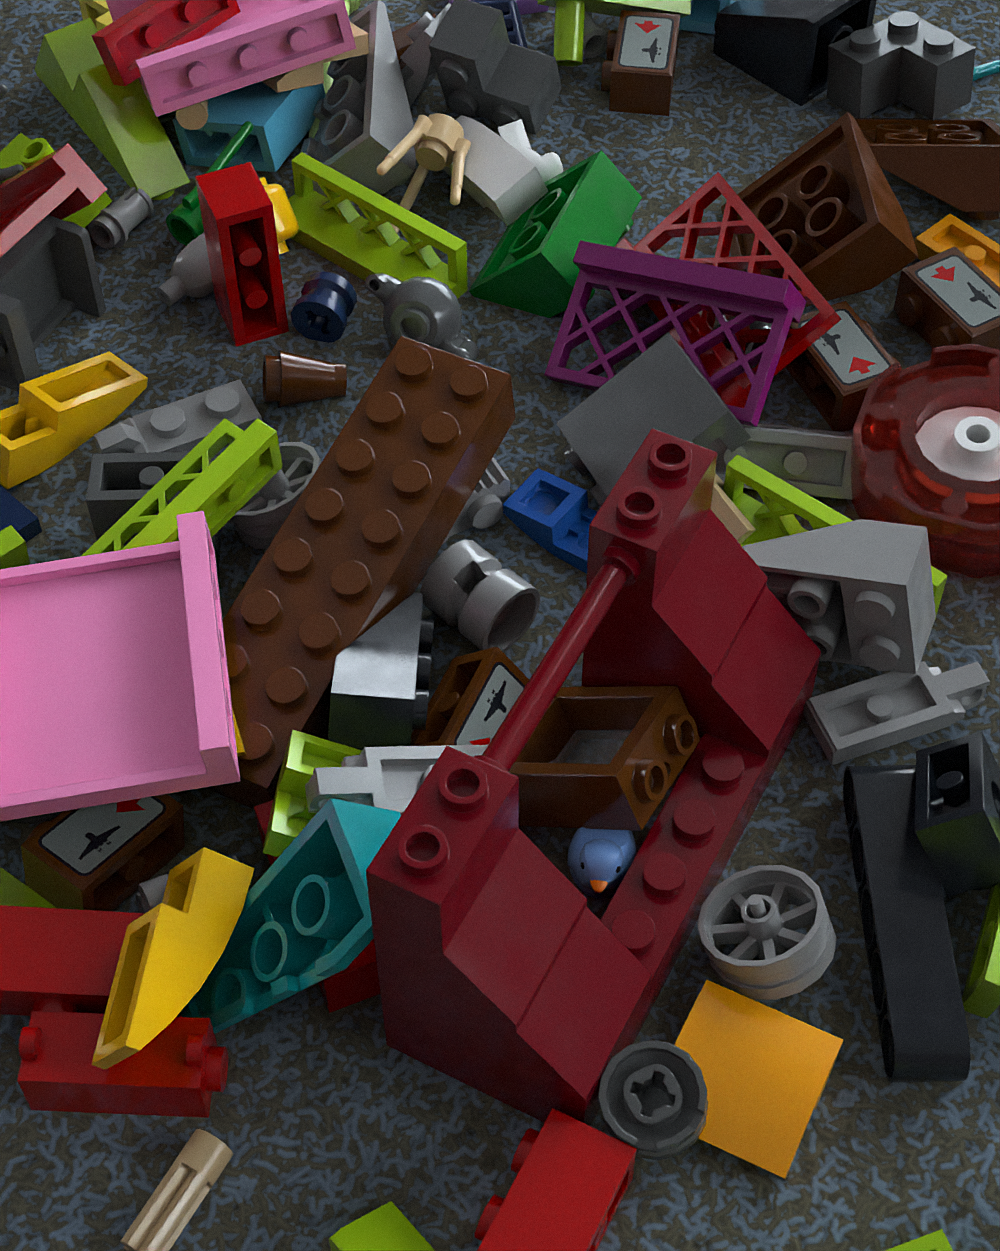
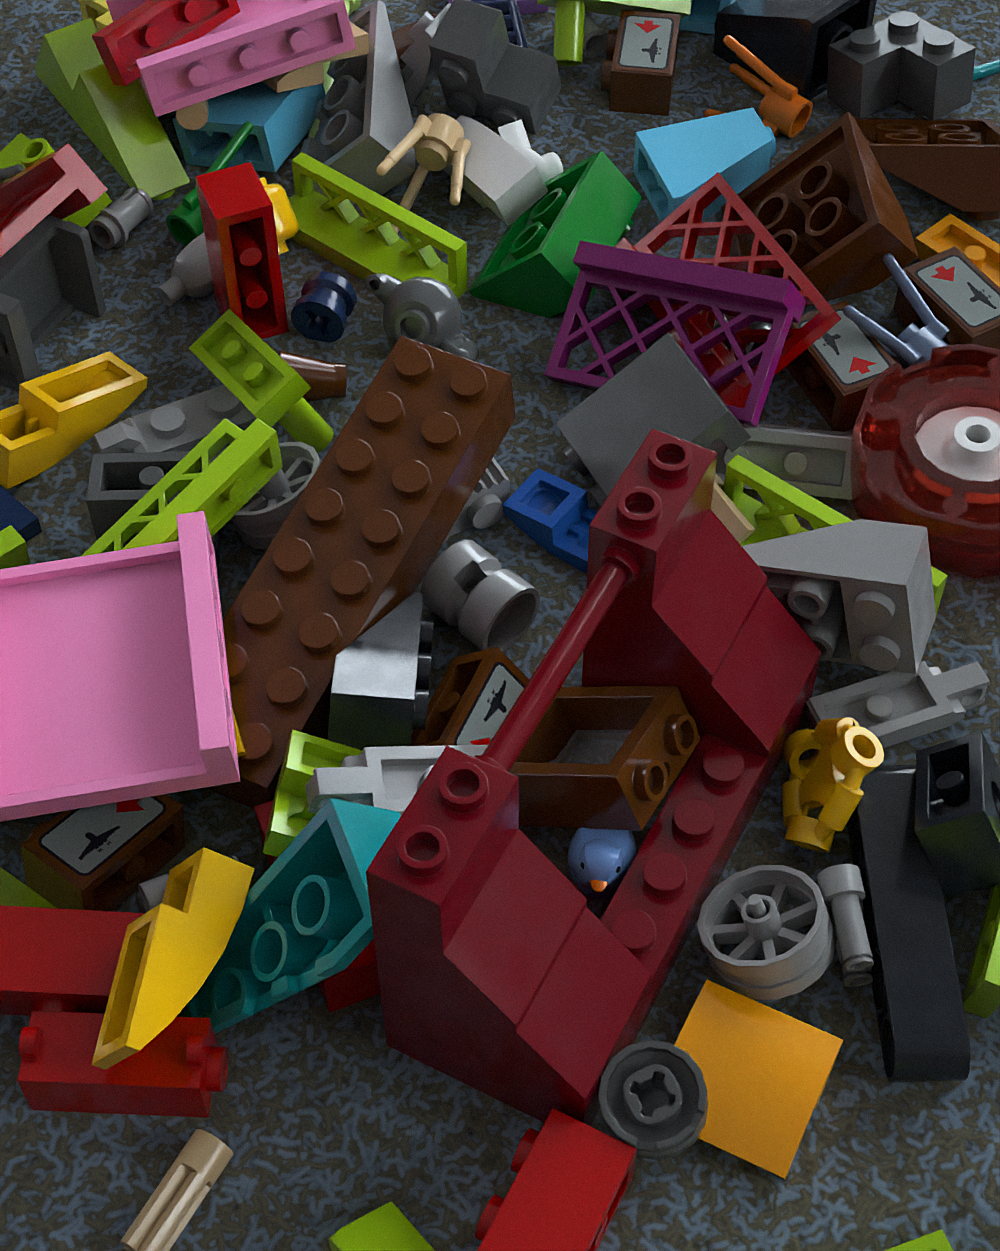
(261, 380): none -> lime piece
(683, 156): none -> medium azure slope
(781, 105): none -> orange plant
(827, 779): none -> yellow piece
(843, 897): none -> light grey piece
(913, 344): none -> sand blue plant

